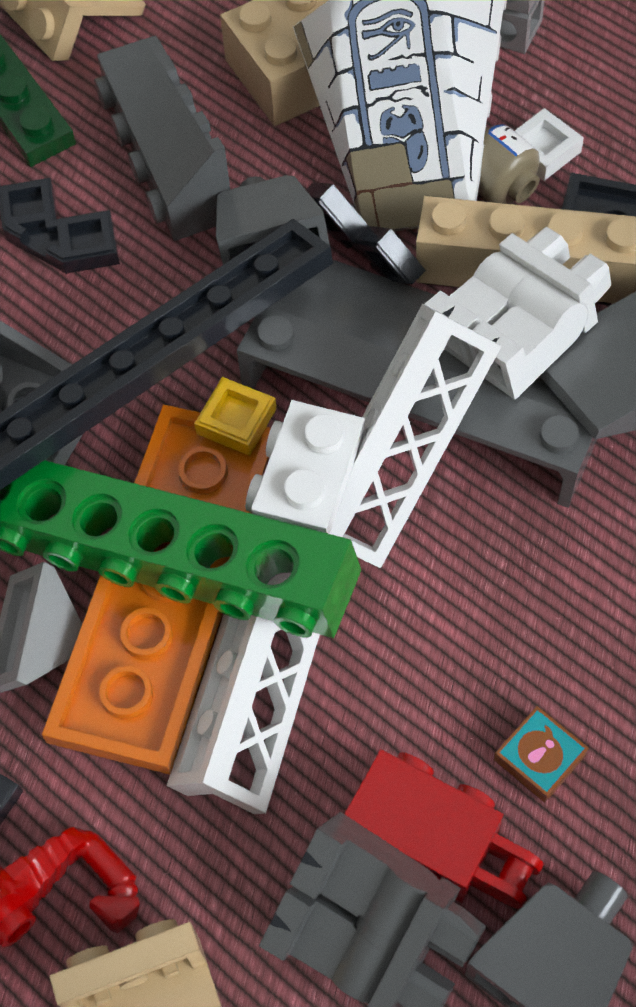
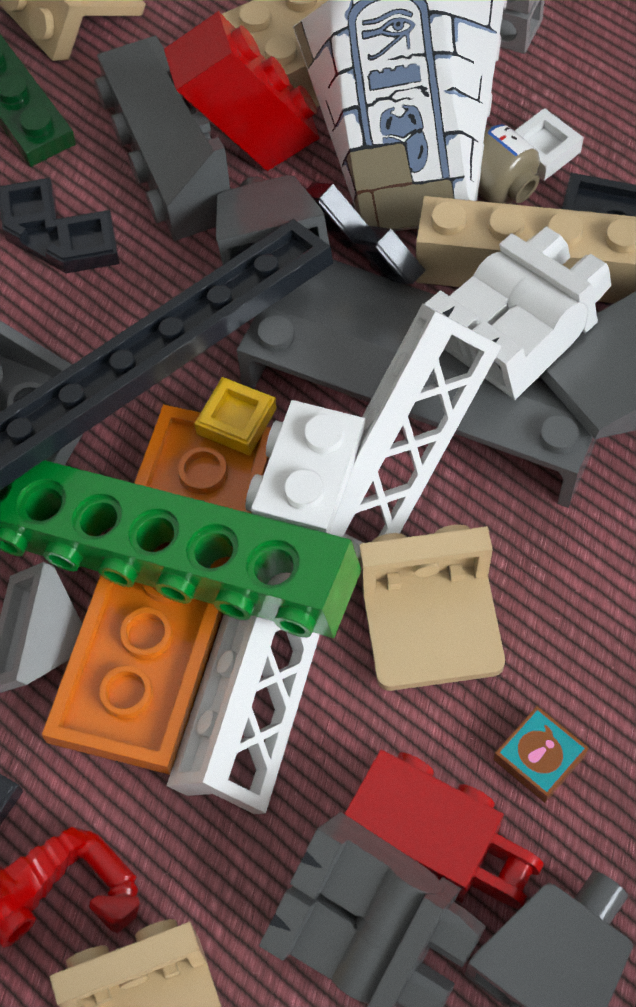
(242, 91): none -> red brick
(431, 607): none -> tan bracket

